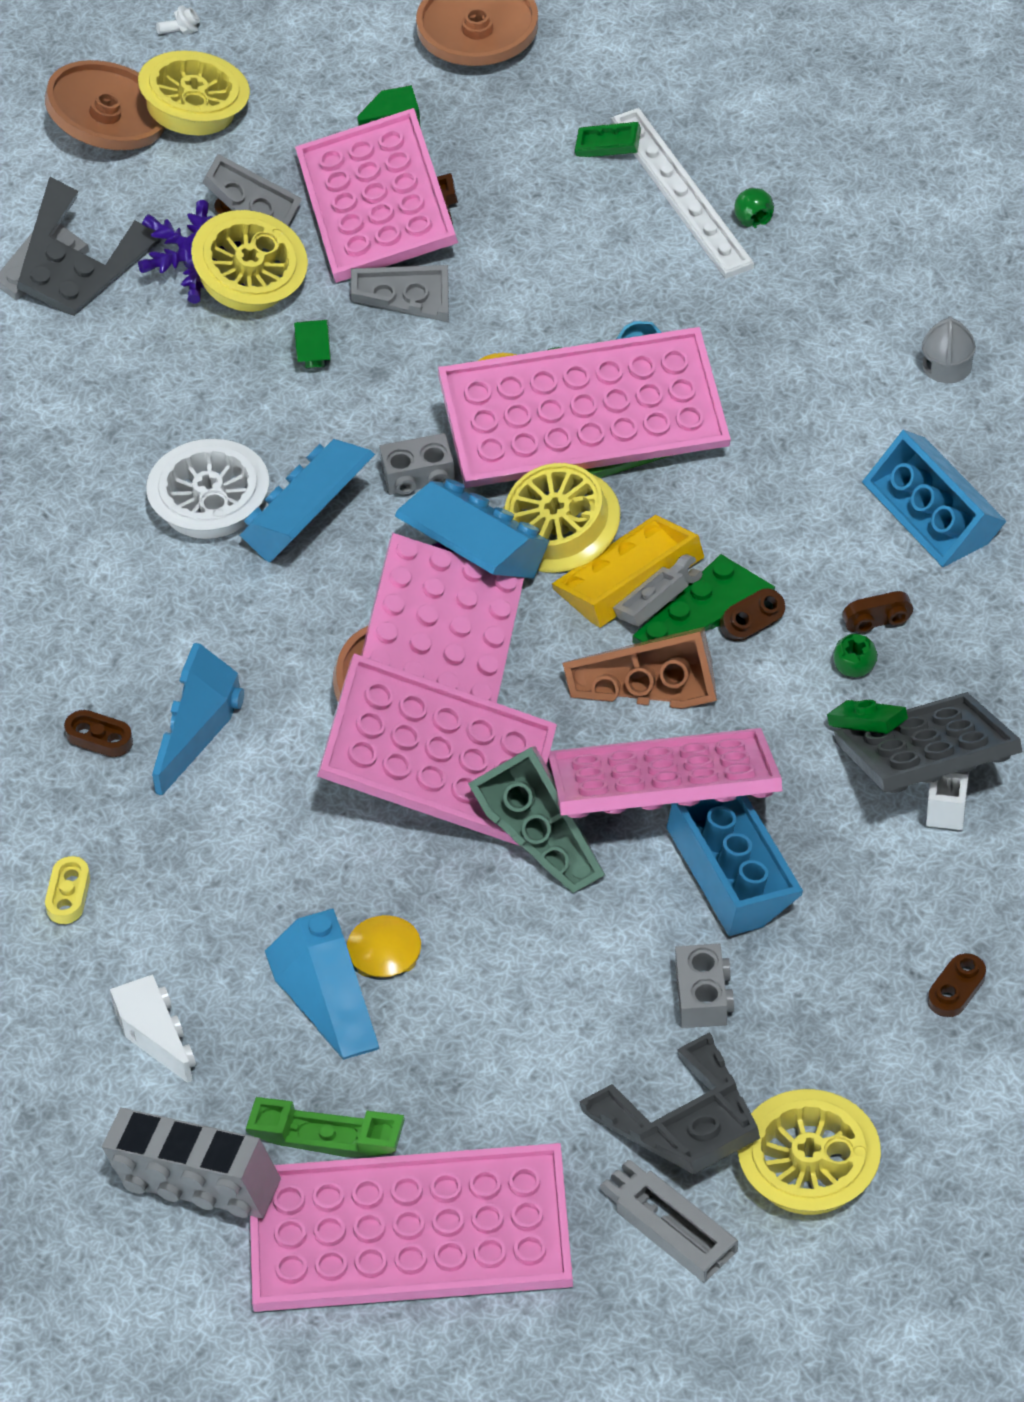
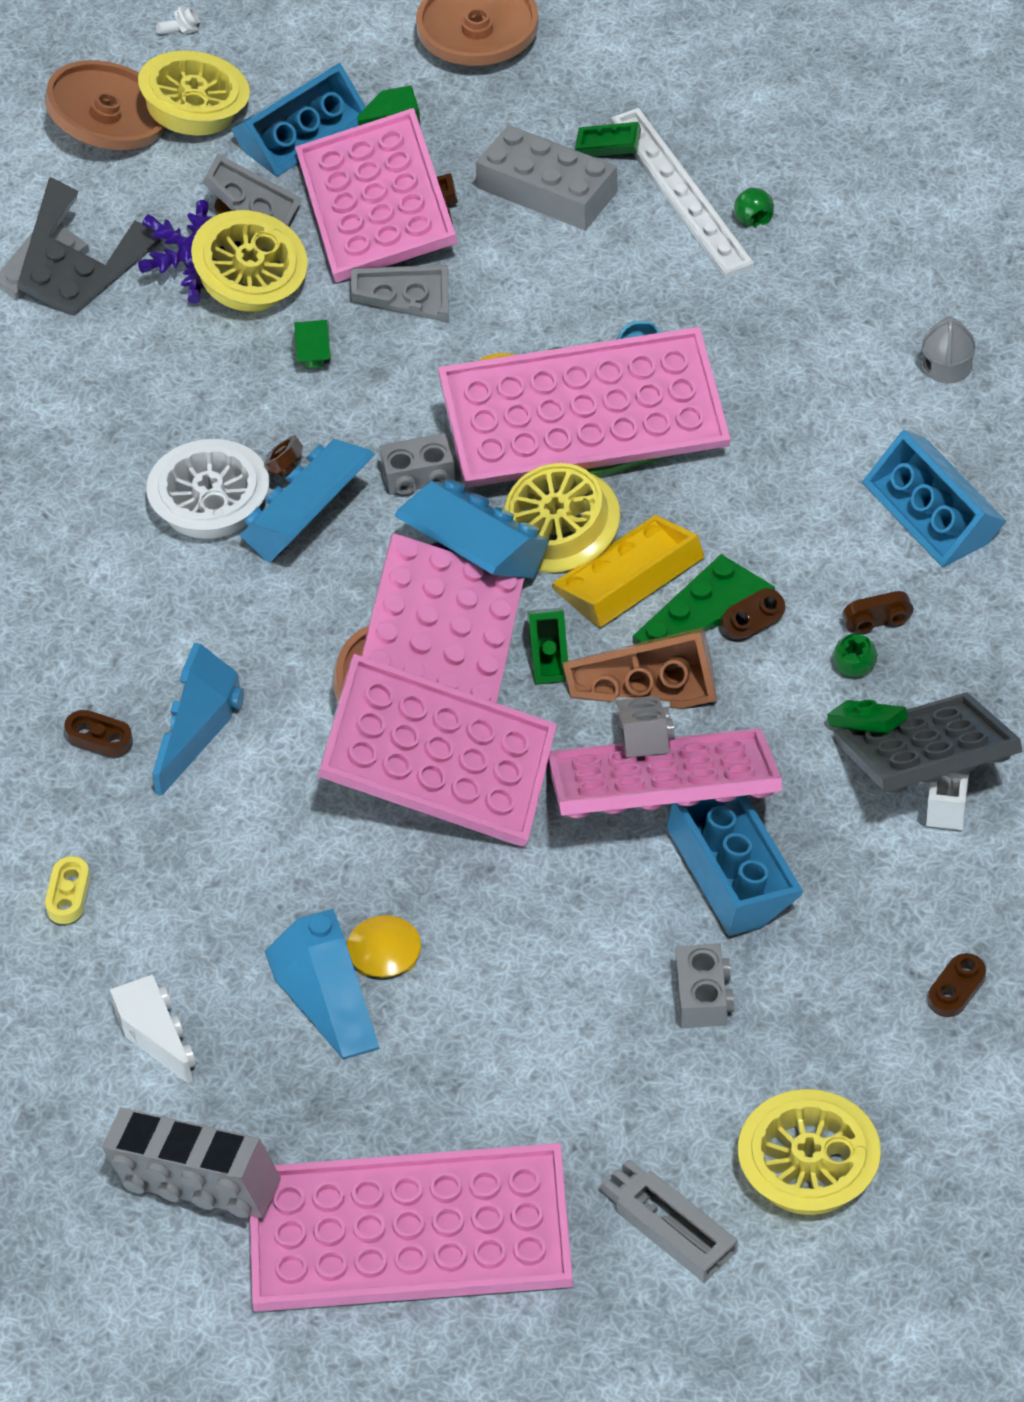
(284, 456): none -> reddish brown plate
(305, 114): none -> dark azure slope
(324, 1133): bright green slope -> none
(524, 803): sand green wedge -> none
(546, 177): none -> light grey brick
(548, 644): none -> green slope
(644, 726): none -> light grey brick
(657, 591): light grey plate -> none
(693, 1133): dark grey wing -> none

